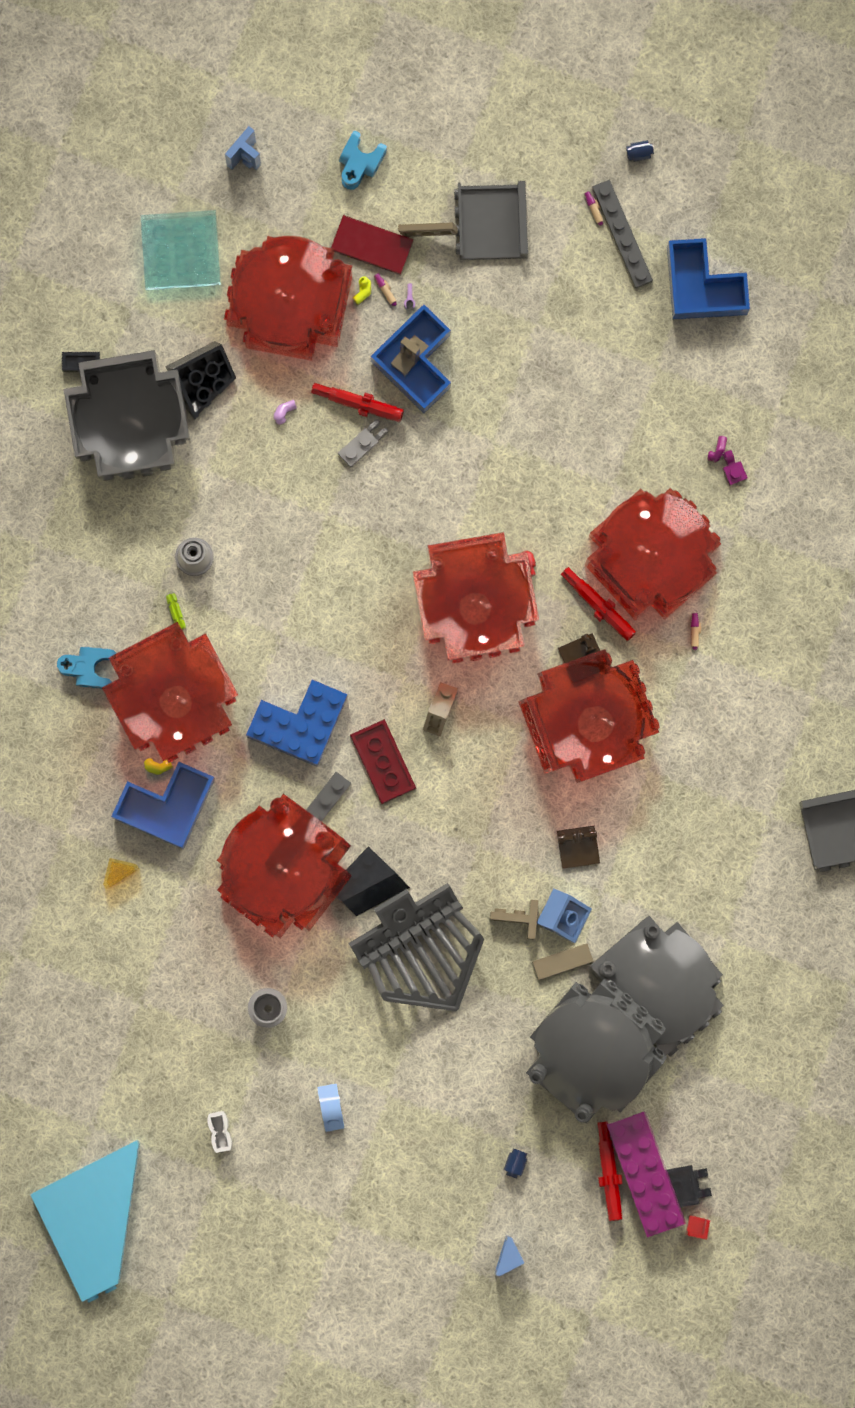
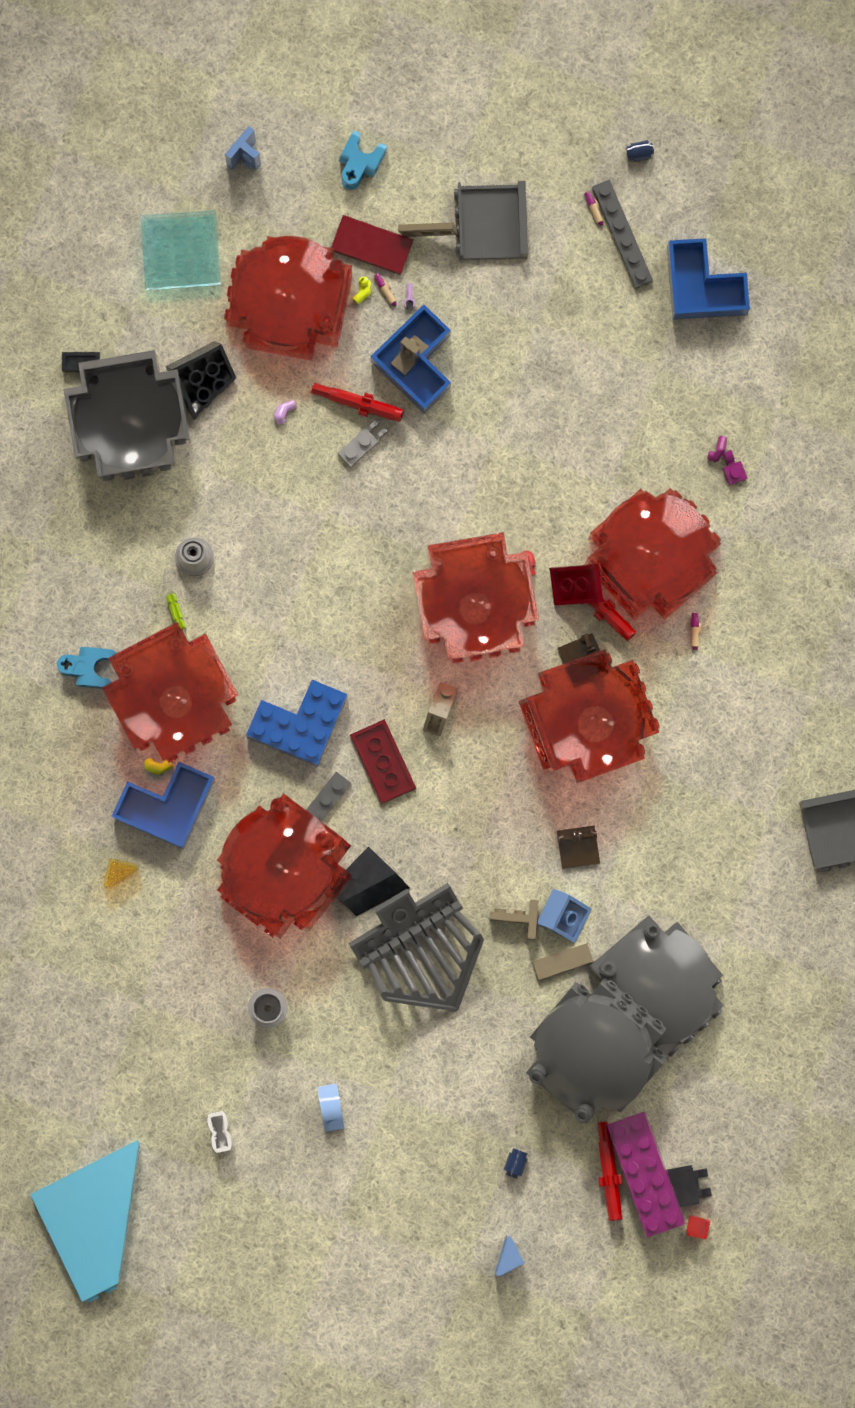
(576, 584): none -> dark red plate

